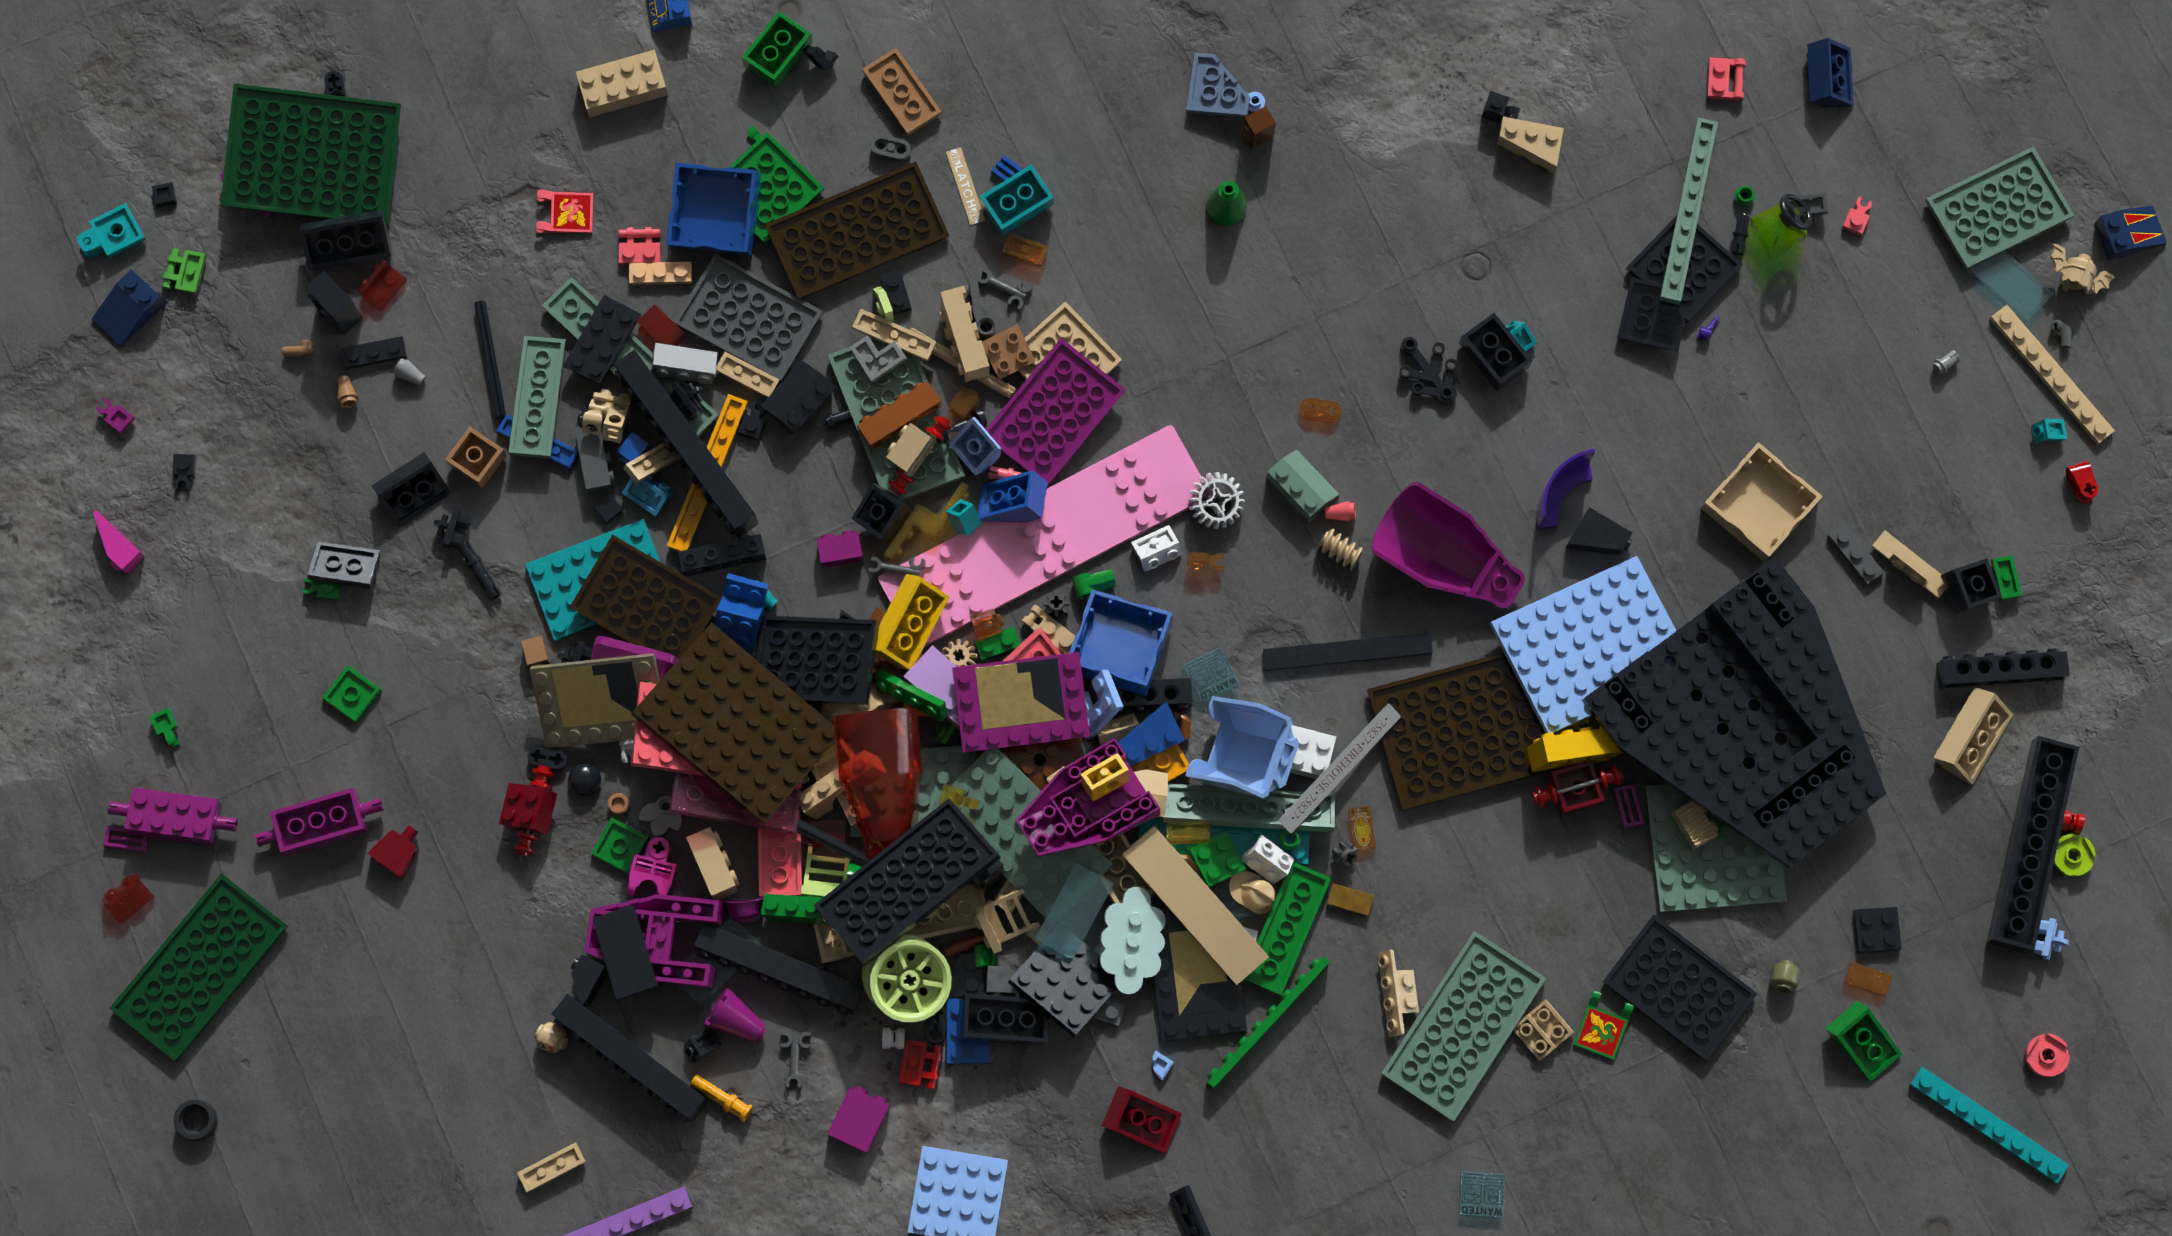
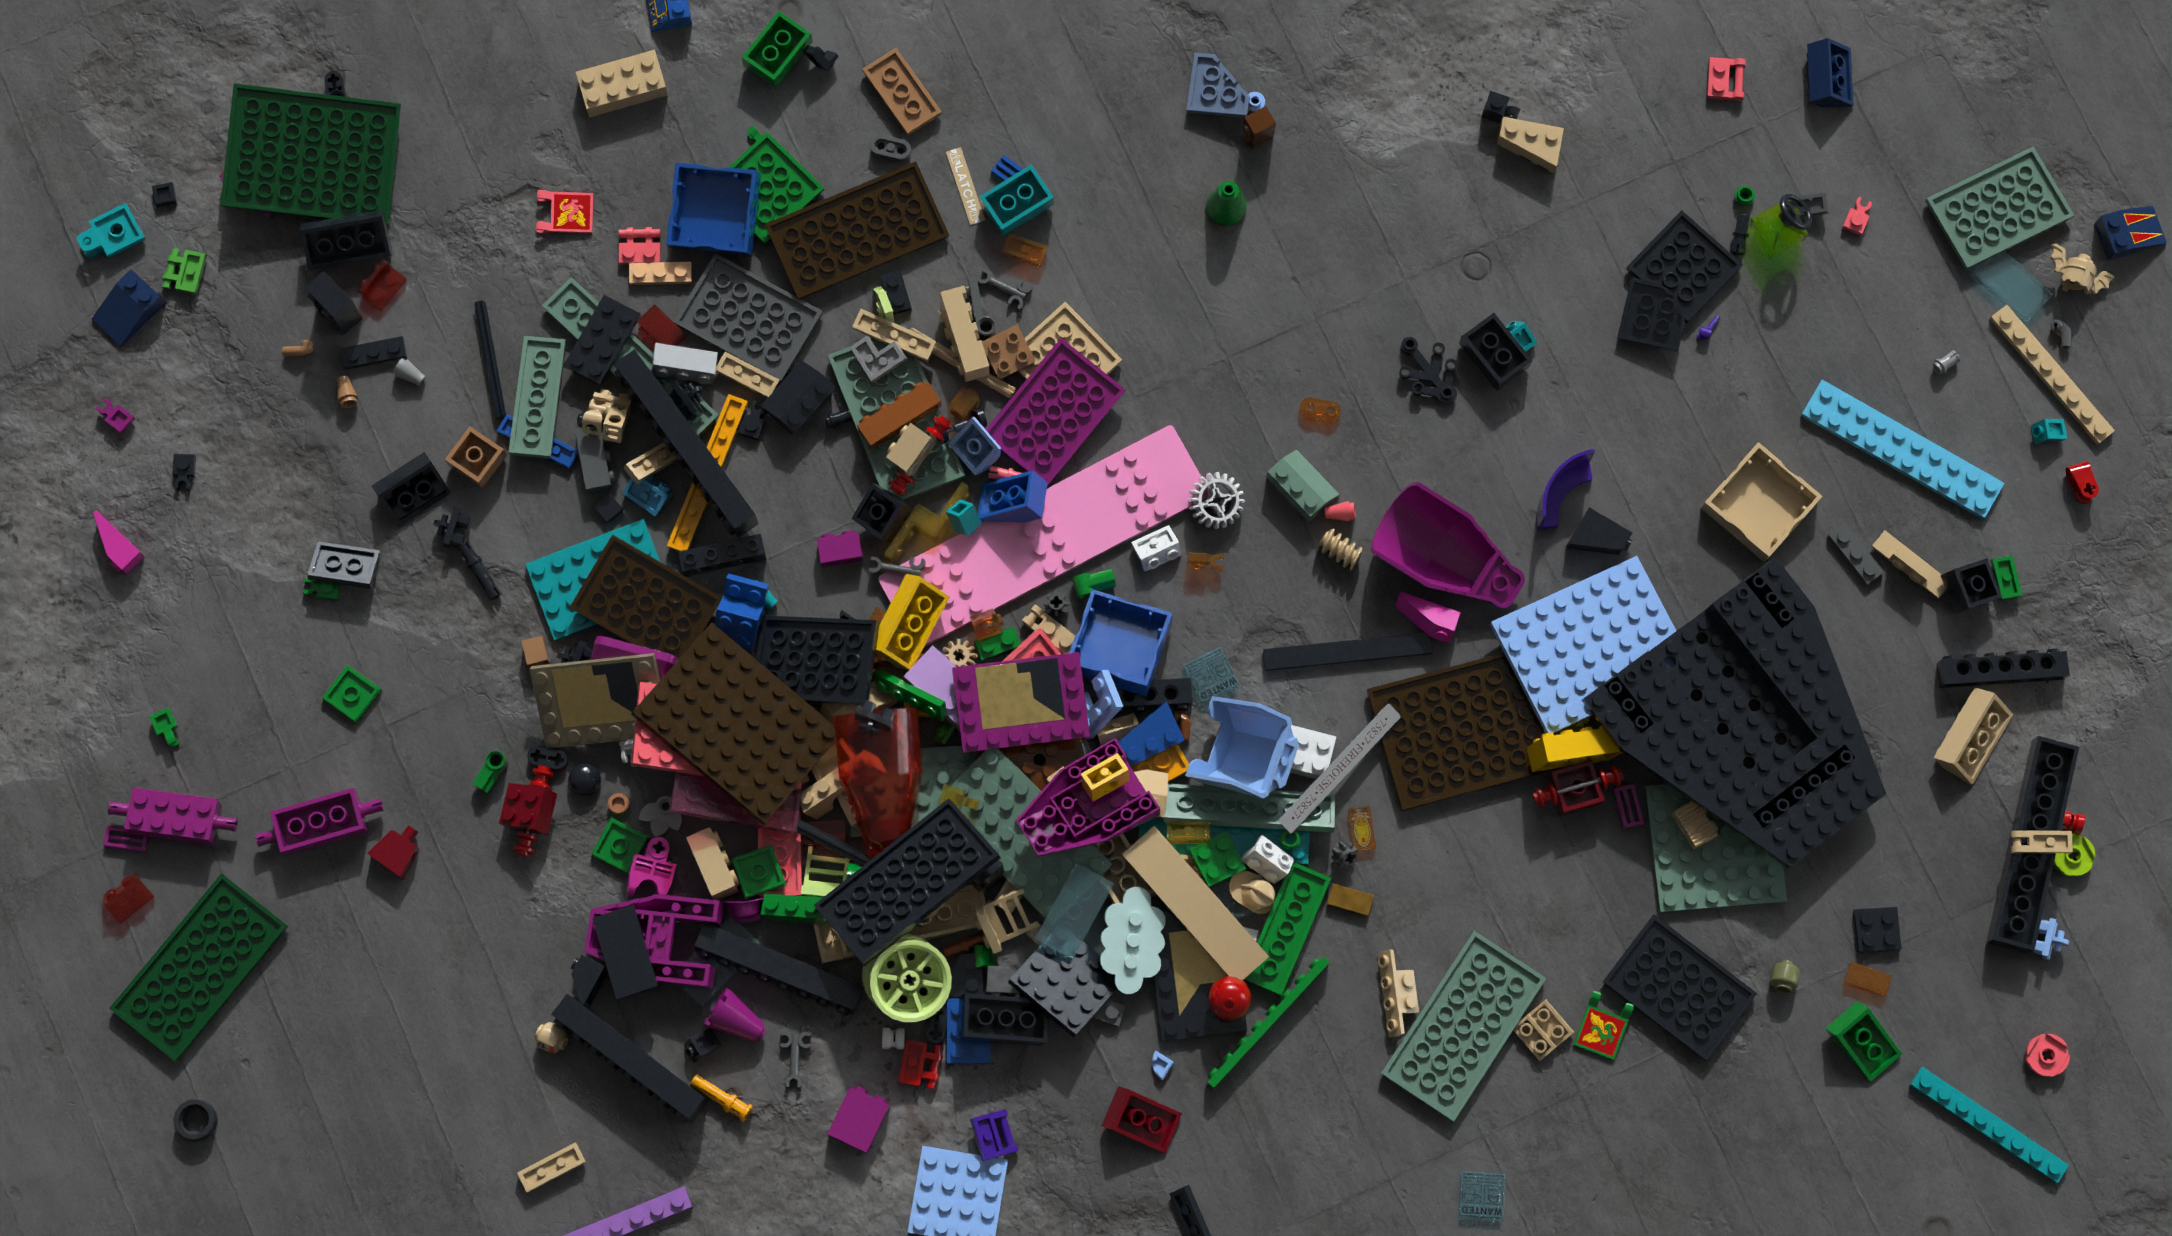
(489, 774): none -> green piece
(632, 448): blue brick -> none
(758, 872): none -> green tile
(872, 722): none -> black hips
(988, 1137): none -> dark purple plate
(1229, 998): none -> red cylinder
(1430, 617): none -> dark pink slope
(1688, 211): sand green plate -> none
(1902, 449): none -> medium azure plate
(2042, 842): none -> tan plate

